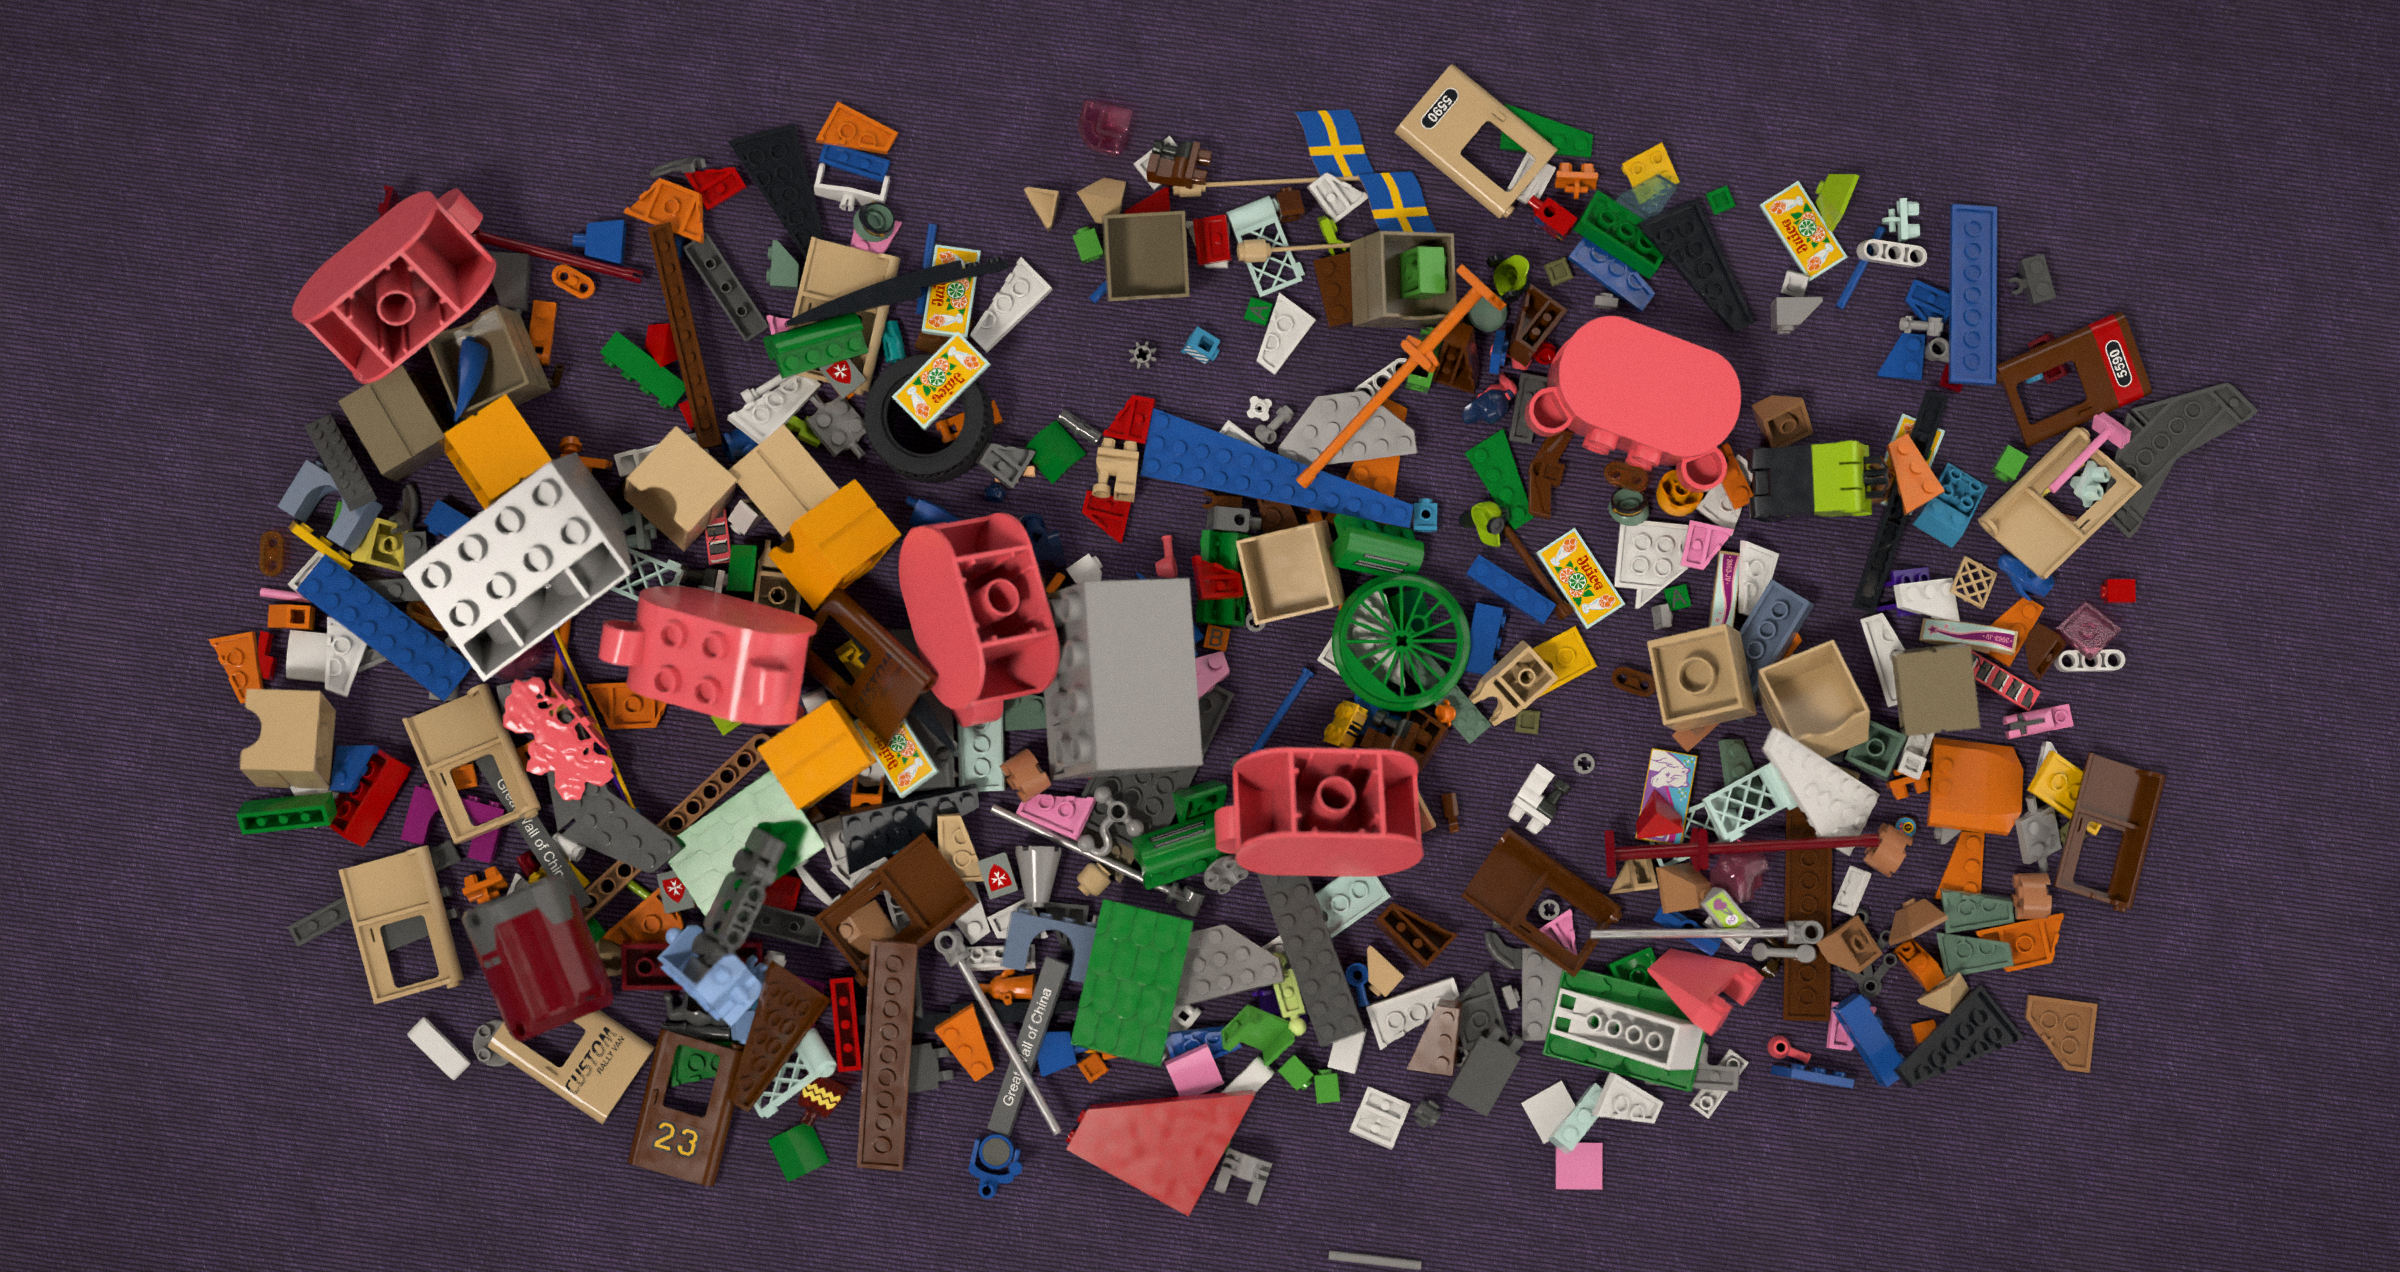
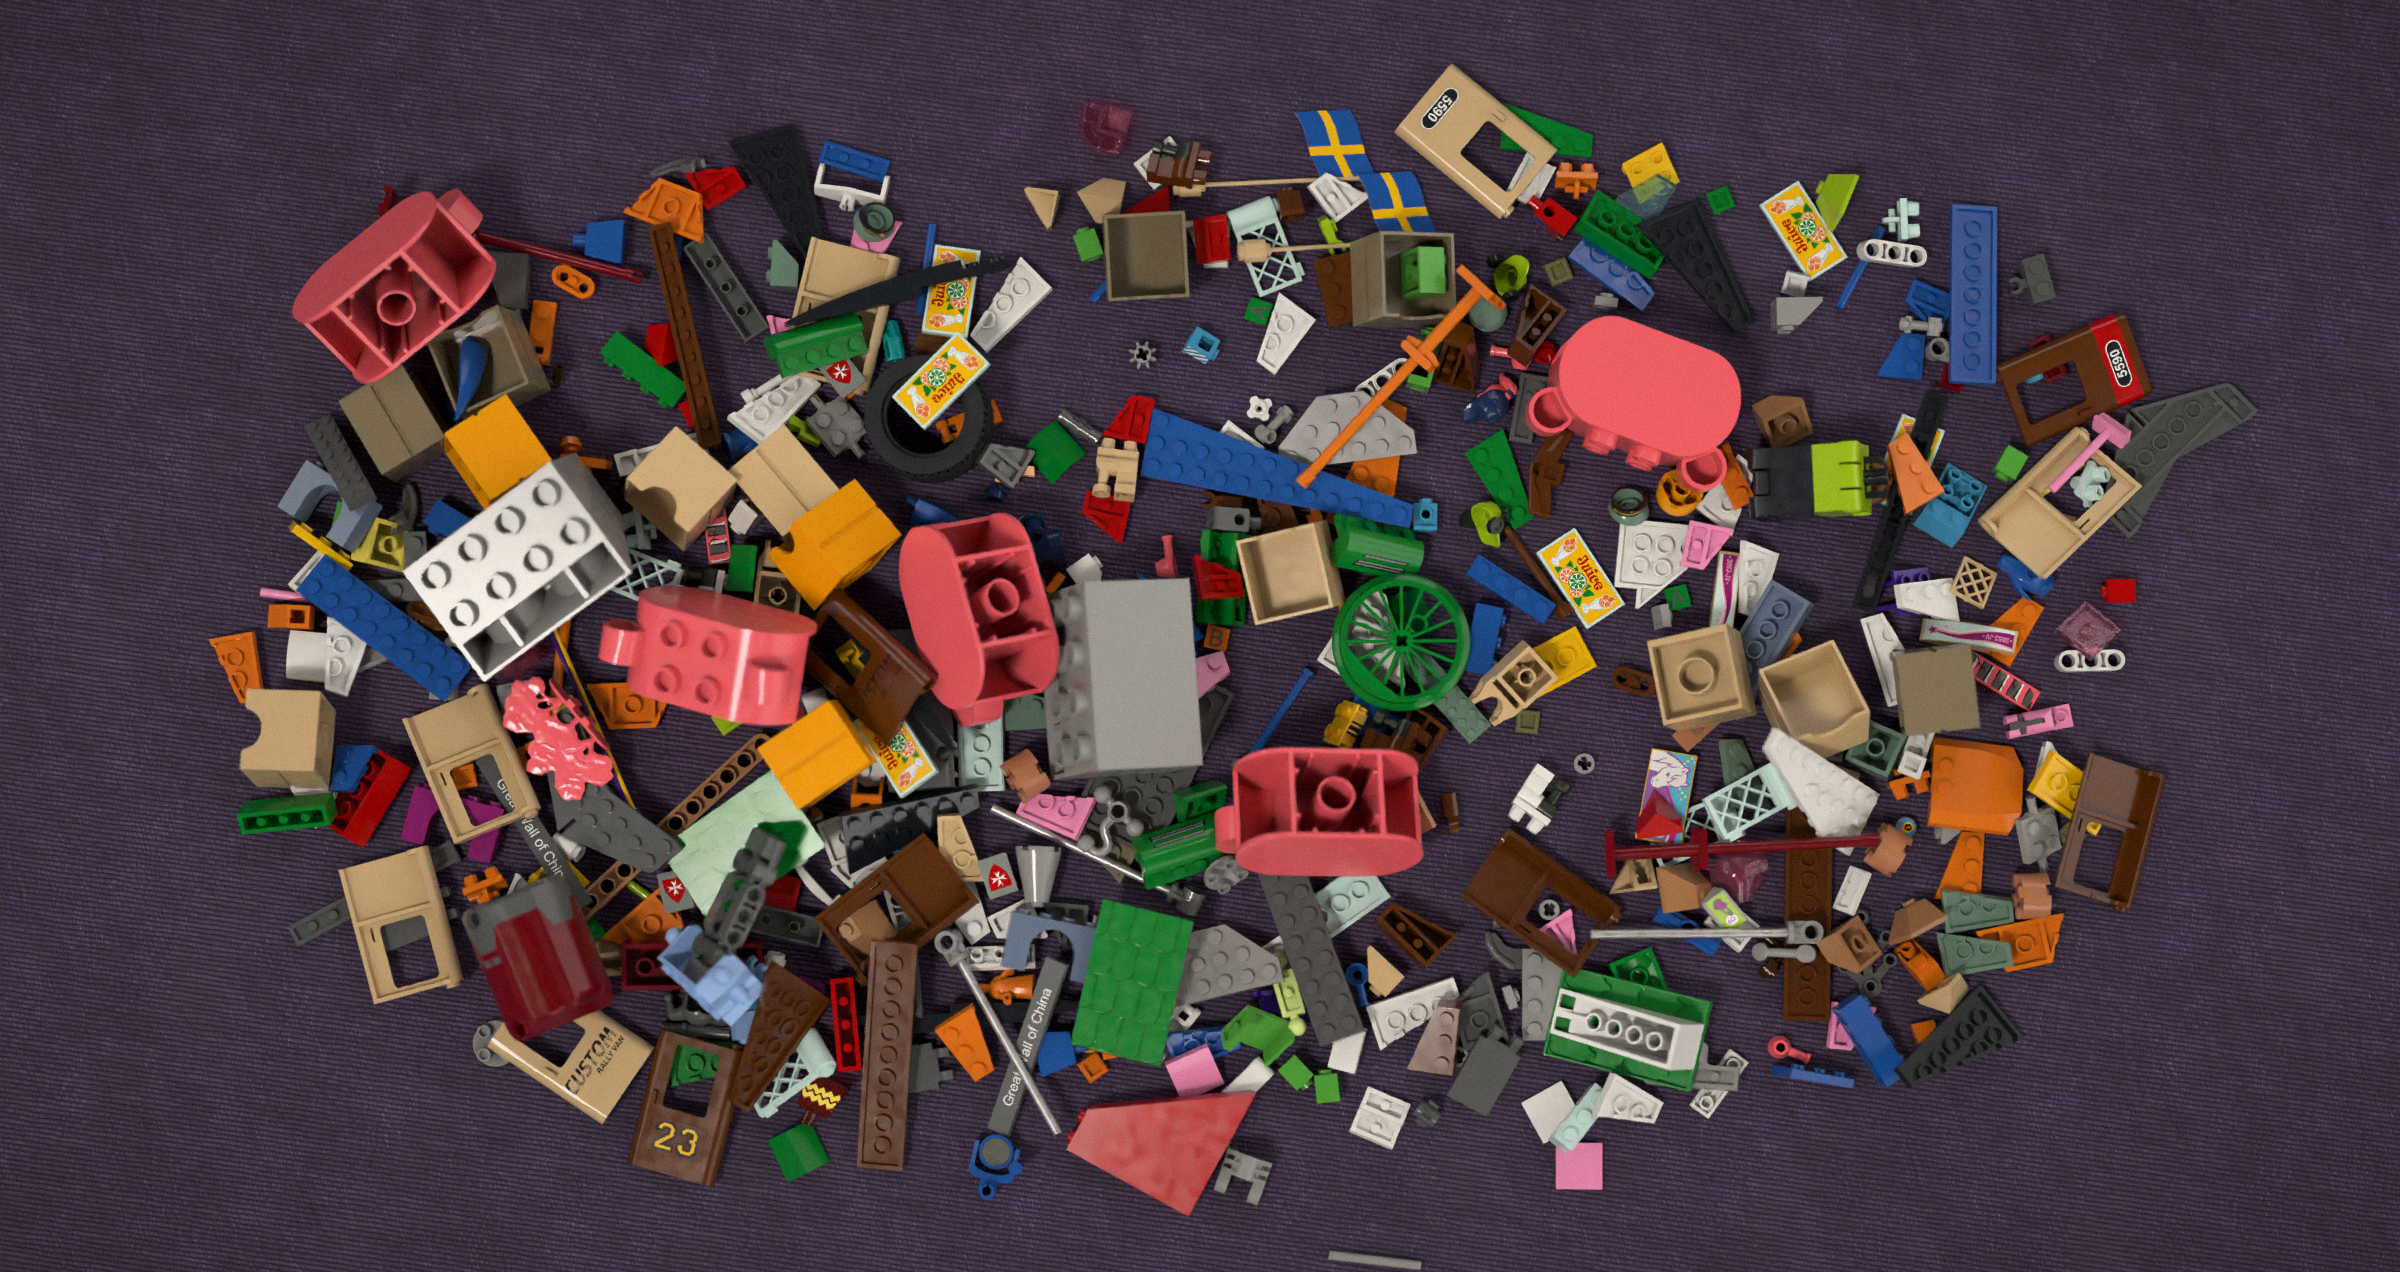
(267, 663): red slope -> none
(271, 554): clear orange plate -> none
(438, 1048): white beam -> none
(528, 863): dark red plate -> none
(855, 131): orange wing -> none
(1093, 879): tan head -> none
(1249, 617): light grey bush -> none
(1445, 713): orange plate -> none
(1499, 352): blue wing -> none
(1627, 476): clear orange plate -> none
(1698, 979): coral wedge -> none
(2042, 649): reddish brown slope -> none
(2064, 1028): medium nougat plate -> none

